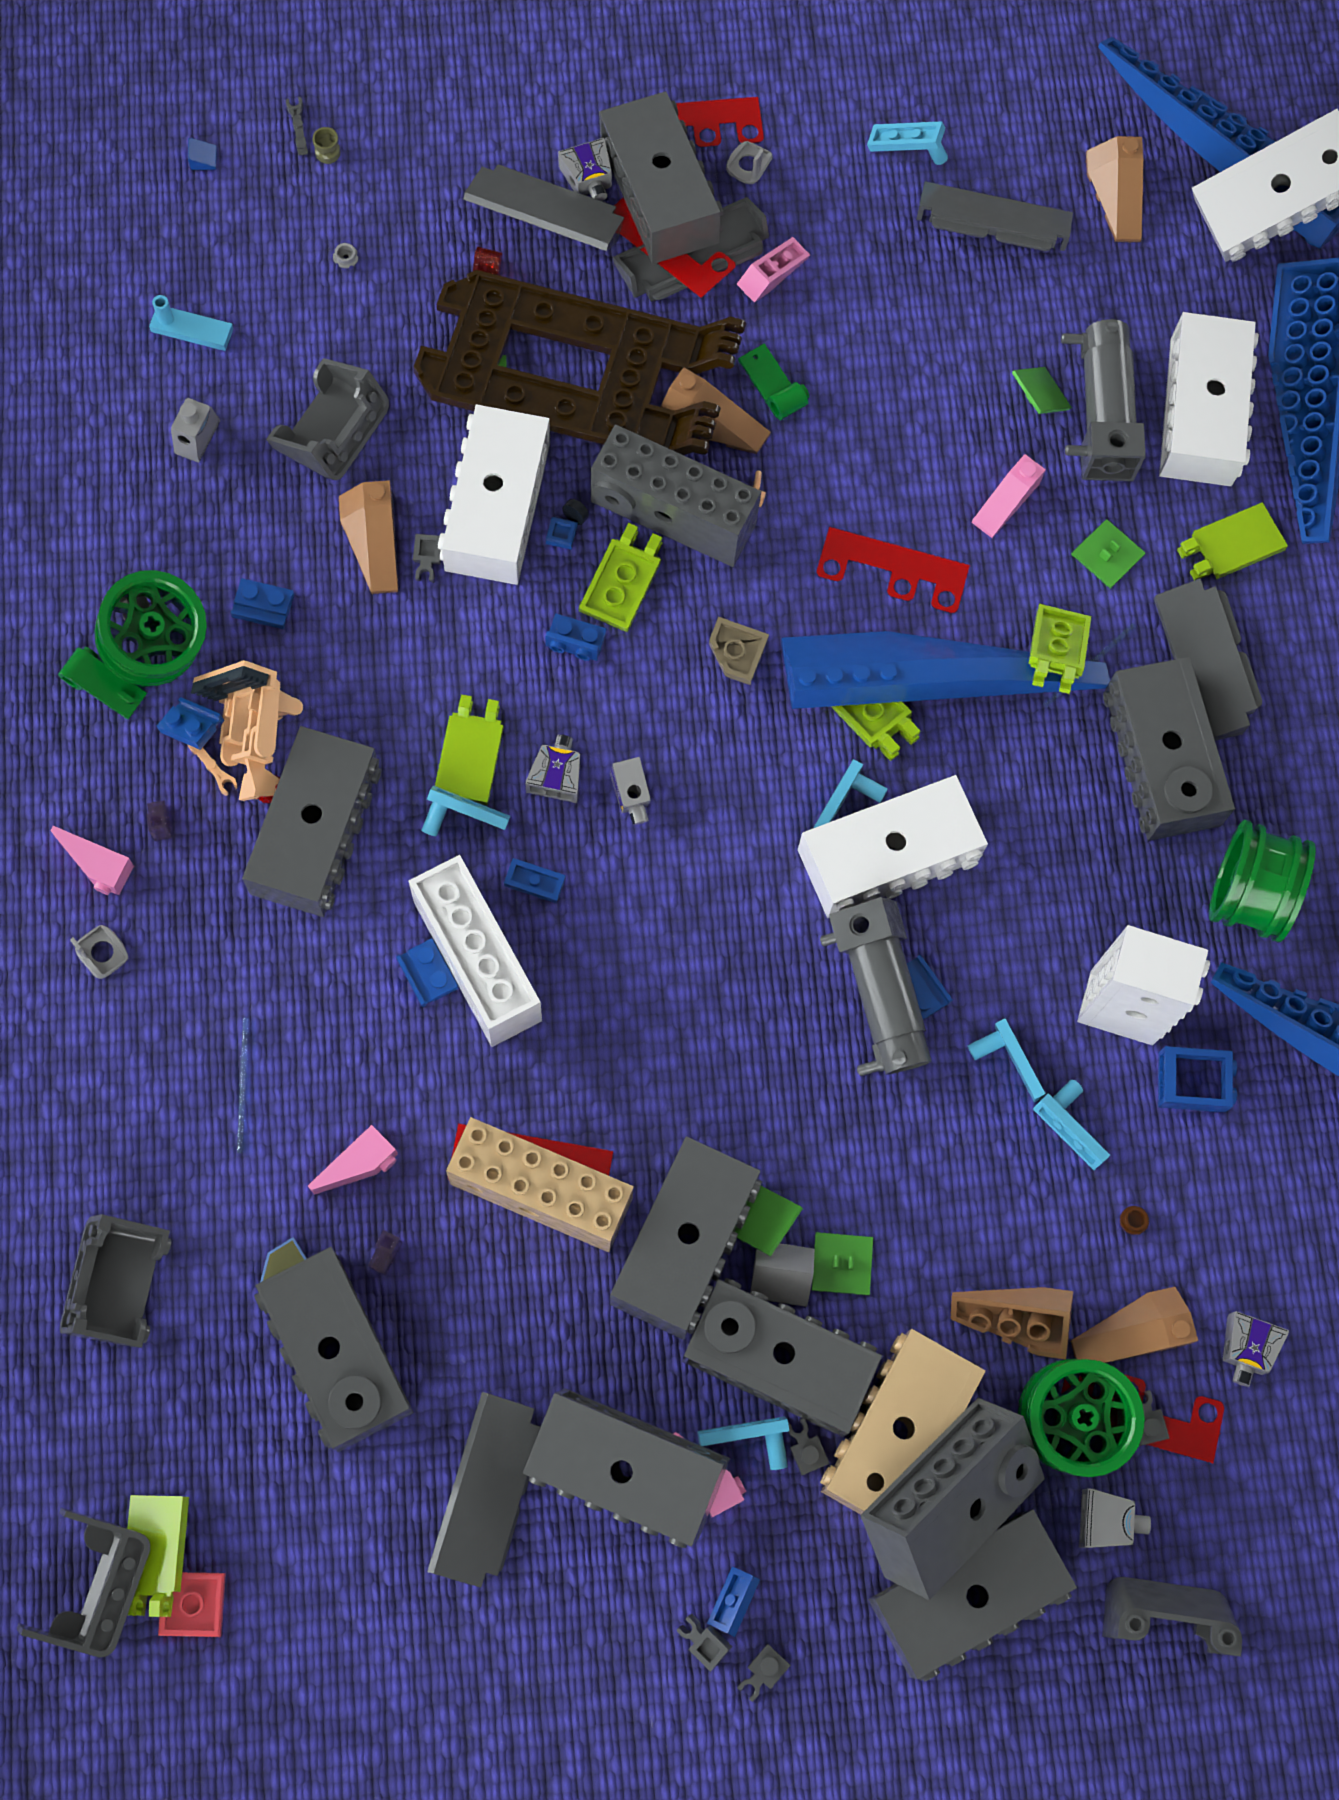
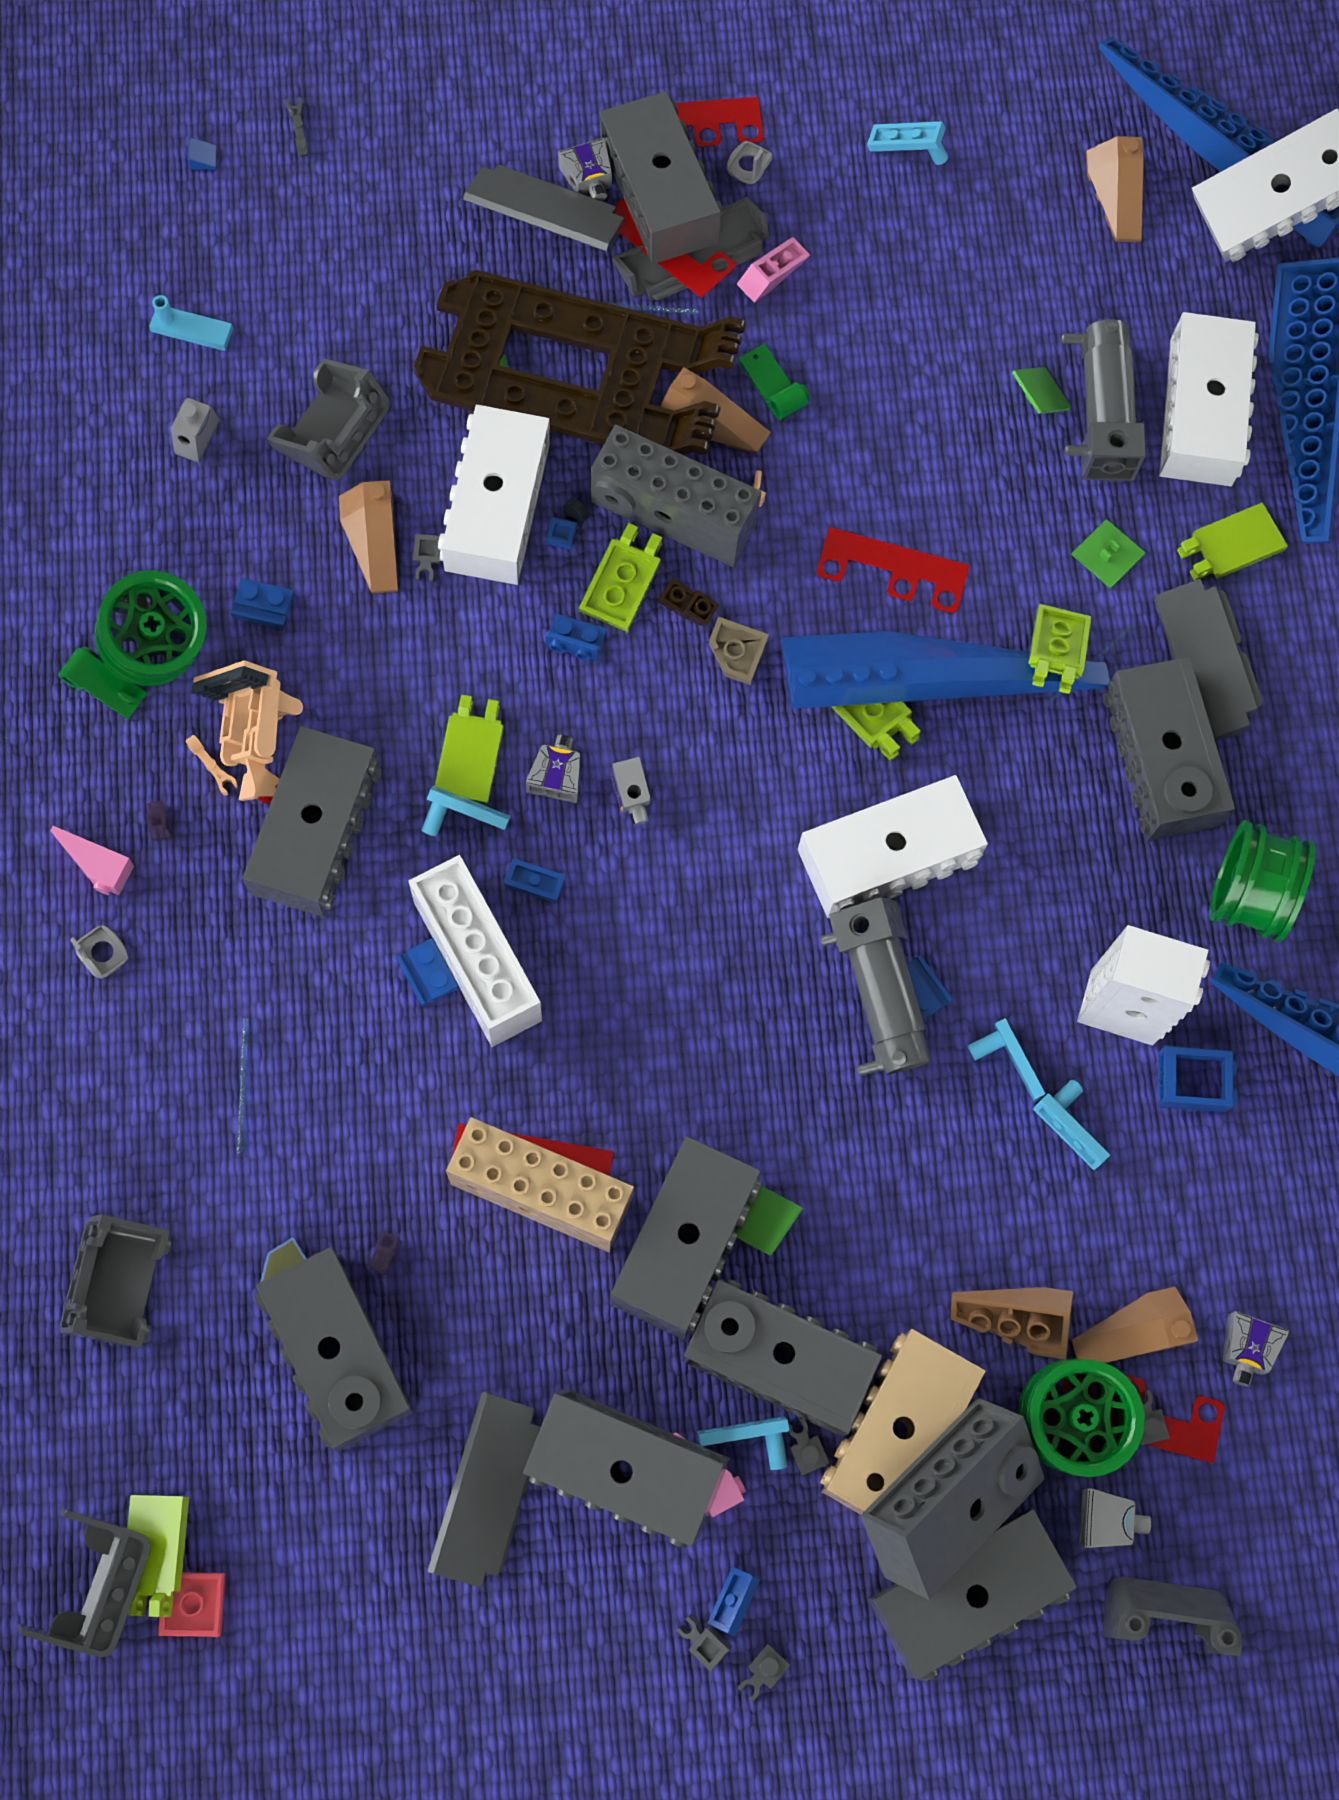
(190, 723): blue plate -> none
(326, 145): olive wheel -> none
(342, 250): light grey plate -> none
(359, 1161): bright pink slope -> none
(487, 261): clear red tile -> none
(659, 309): none -> clear light blue piece
(688, 604): none -> dark brown slope
(785, 1275): light grey slope -> none
(842, 1263): bright green piece -> none
(854, 780): medium azure piece -> none
(987, 214): dark grey slope -> none
(1009, 495): bright pink slope -> none
(1134, 1220): reddish brown plate -> none

